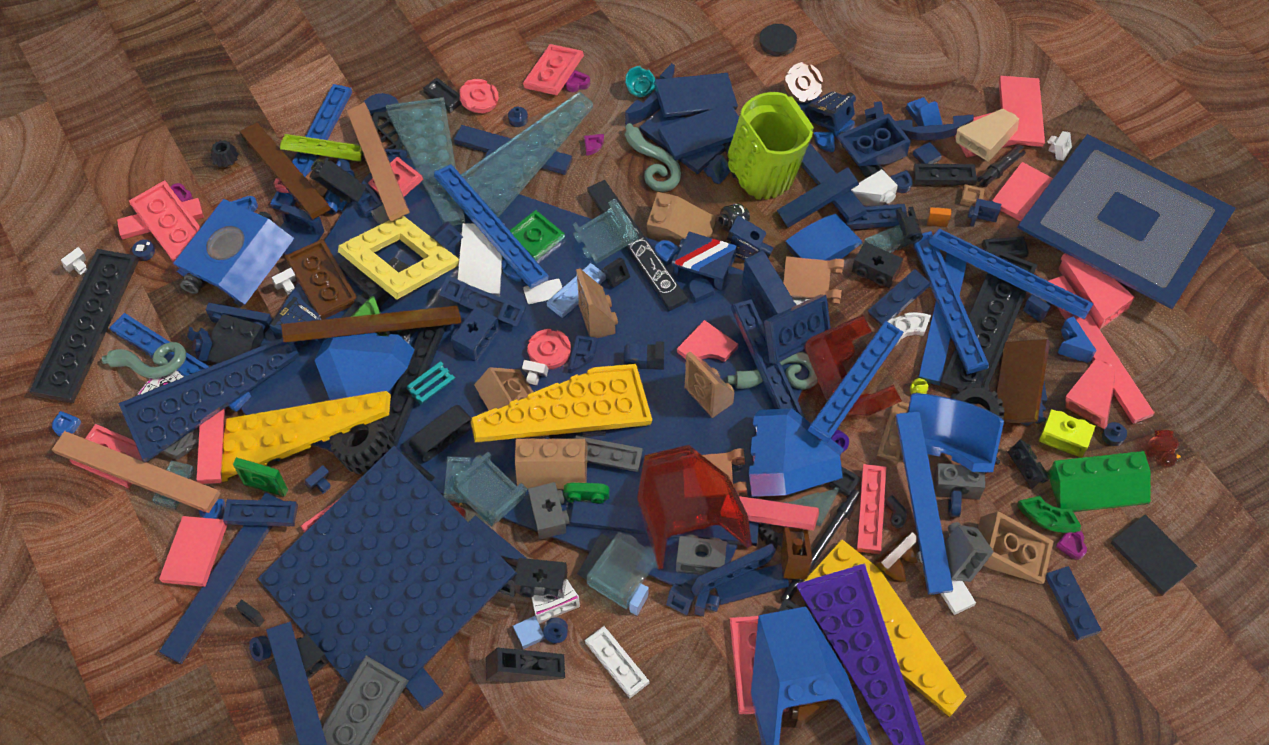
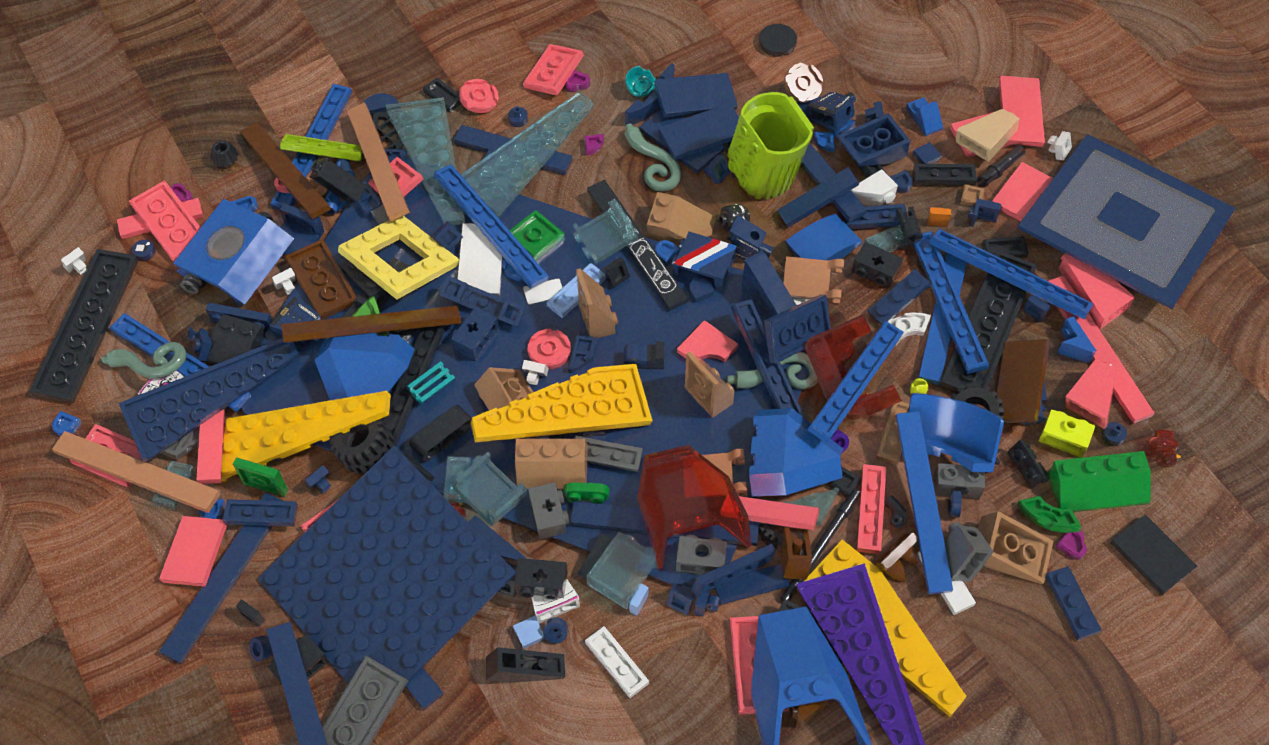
(934, 132): dark blue slope -> none

